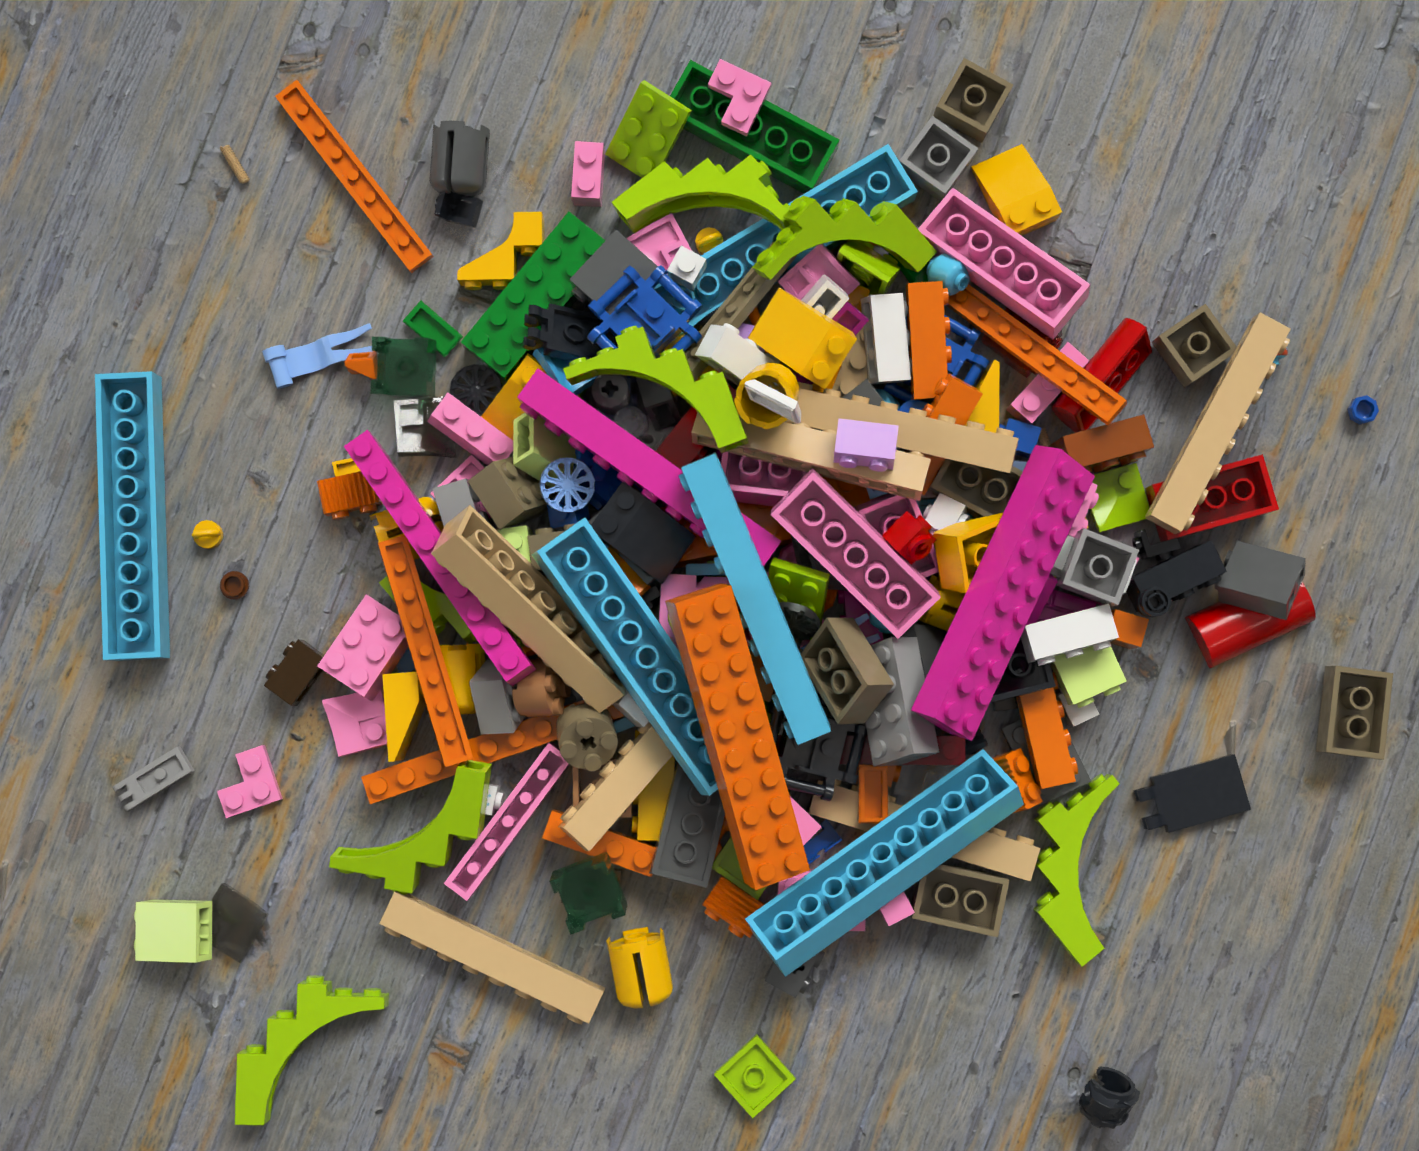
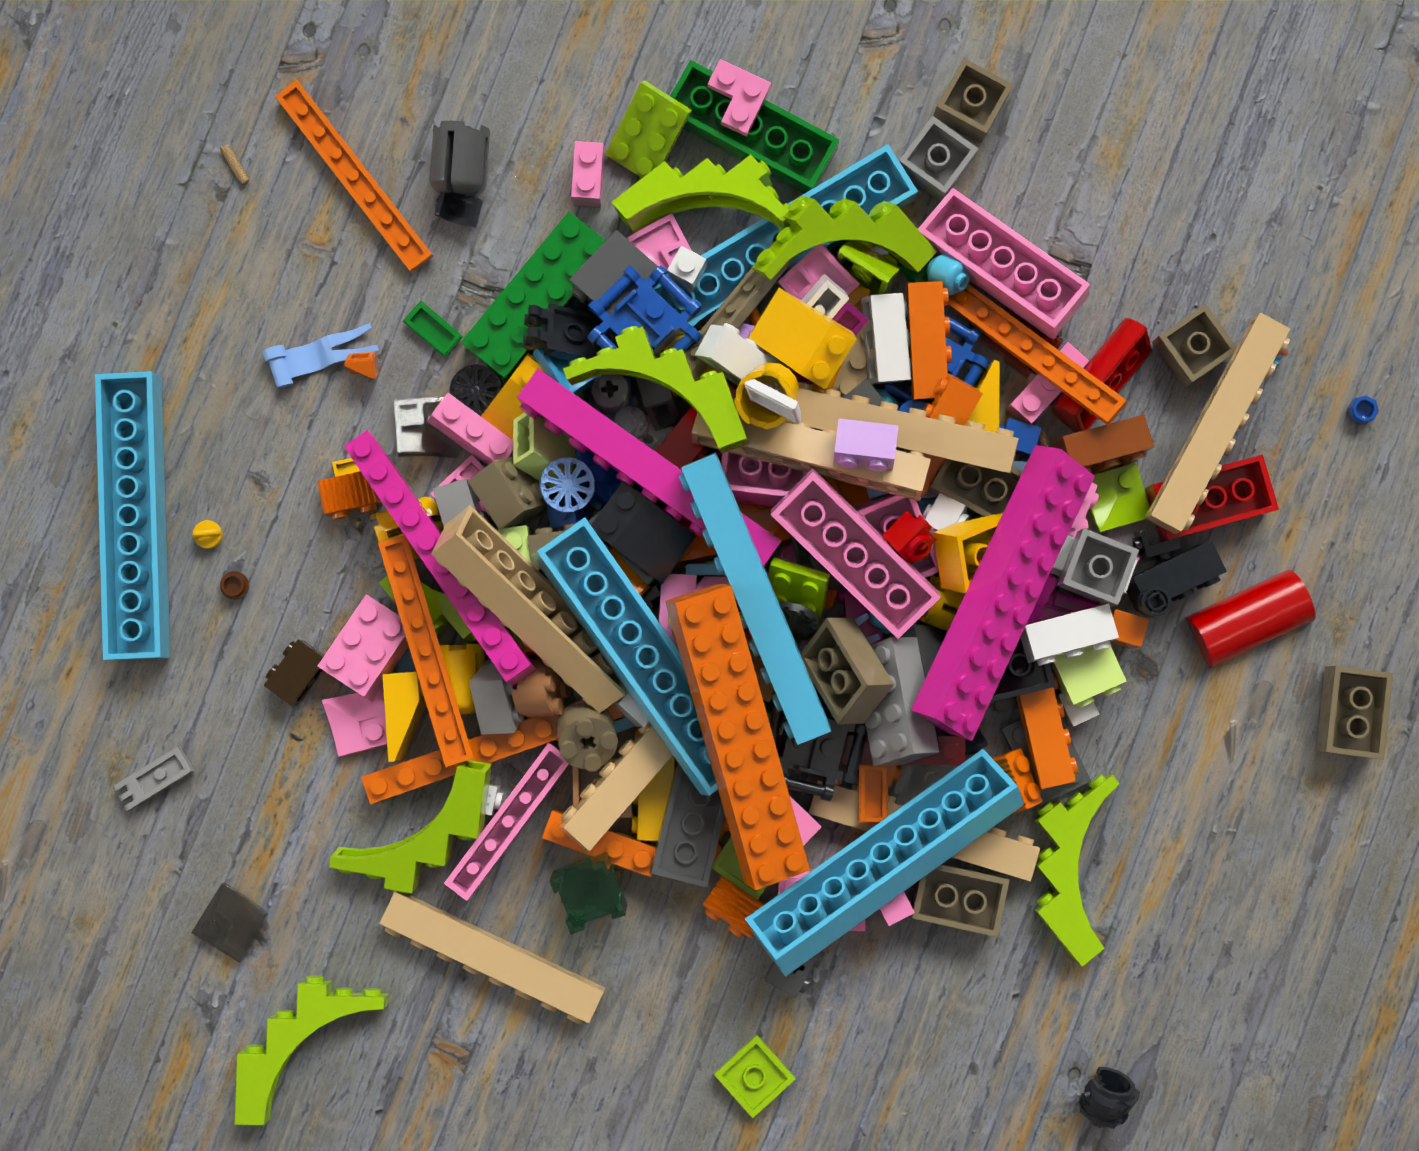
(173, 931): yellowish green brick -> none
(258, 786): bright pink plate -> none
(404, 367): clear green panel -> none
(500, 264): yellow arch -> none
(654, 965): yellow cylinder -> none
(708, 239): yellow tile -> none
(821, 841): blue piece -> none
(1017, 191): yellow slope -> none
(1195, 794): black tile -> none
(1261, 579): dark grey brick -> none

